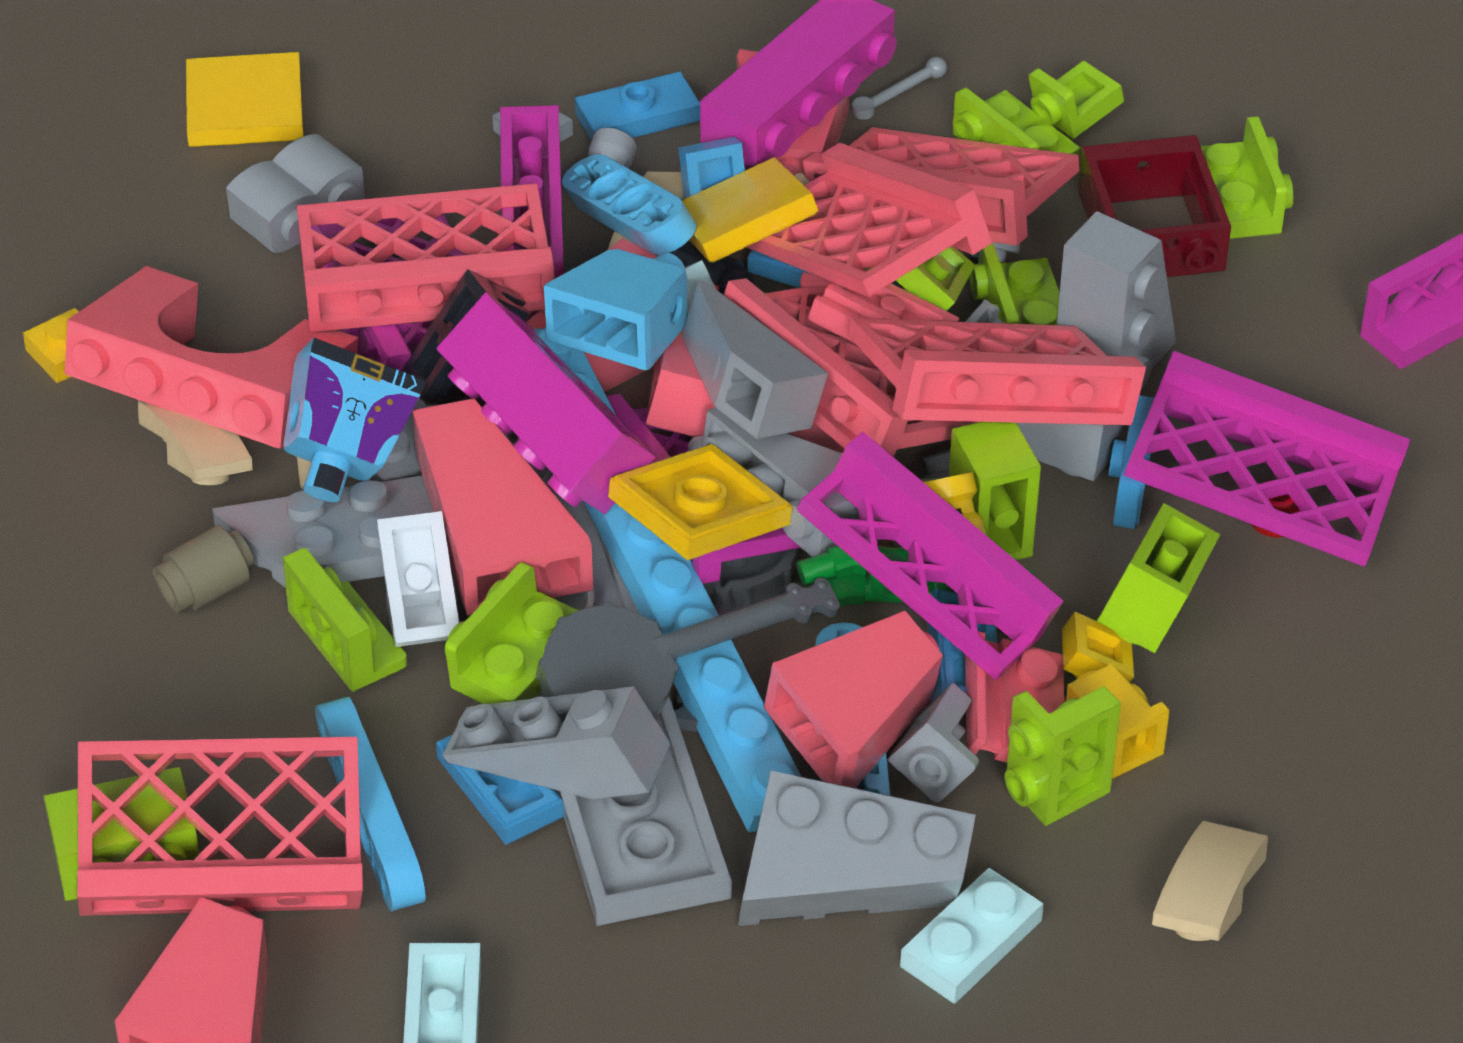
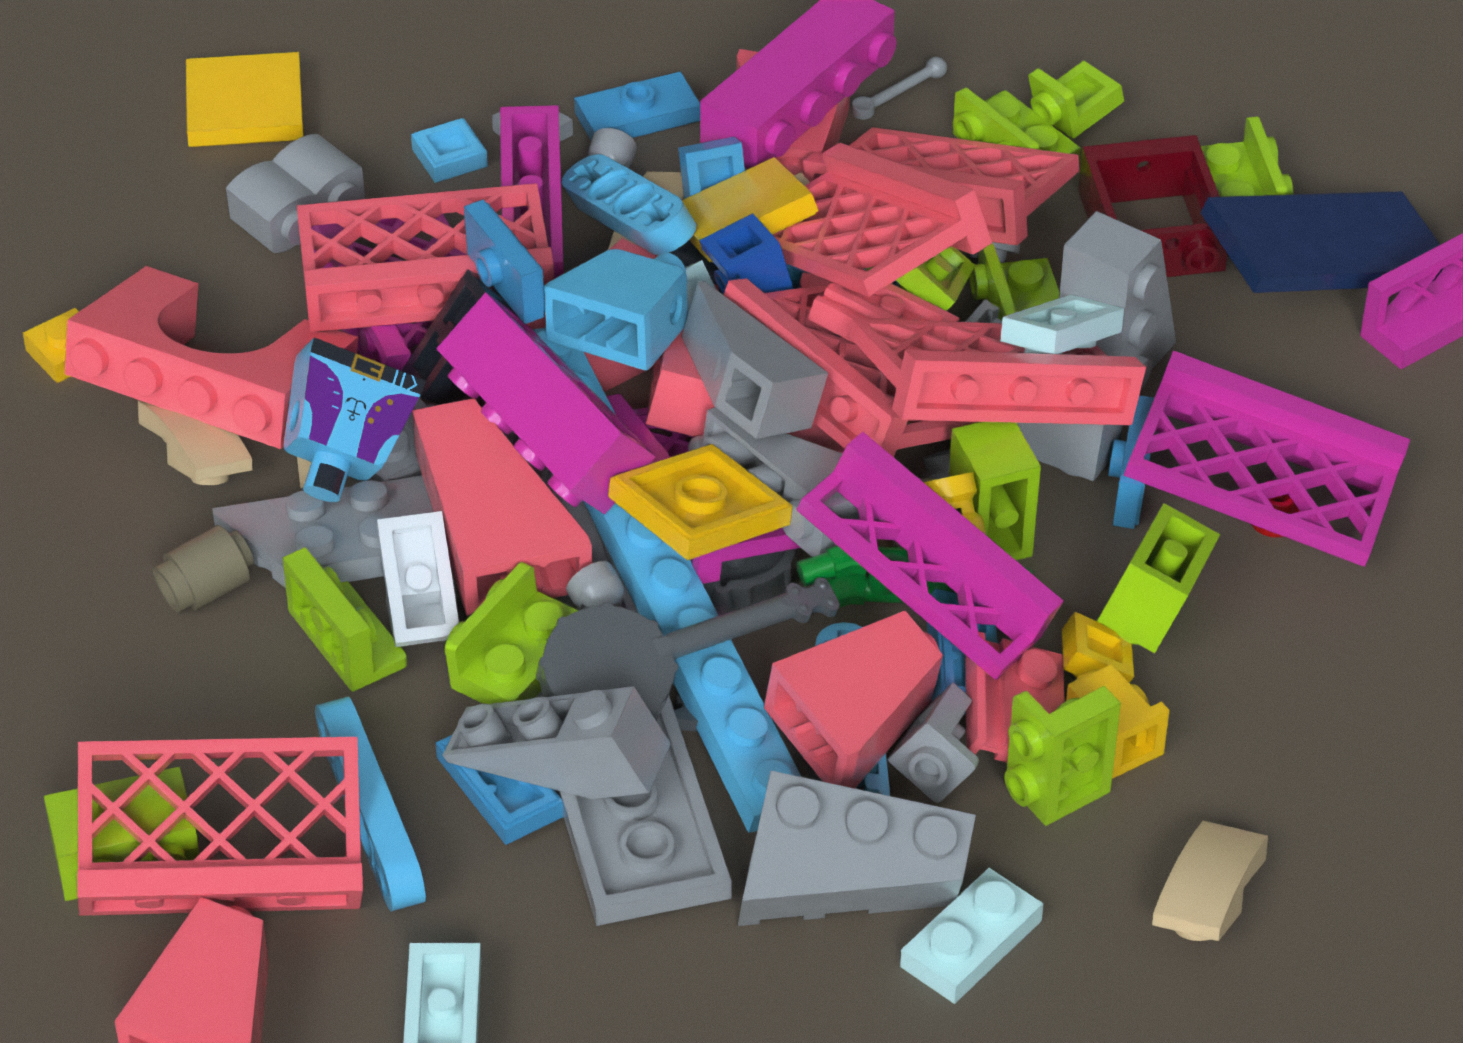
(449, 150): none -> medium azure tile
(504, 262): none -> dark azure plate
(595, 585): none -> light grey hinge
(747, 252): none -> blue brick
(1062, 325): none -> light aqua plate
(1317, 238): none -> dark blue tile

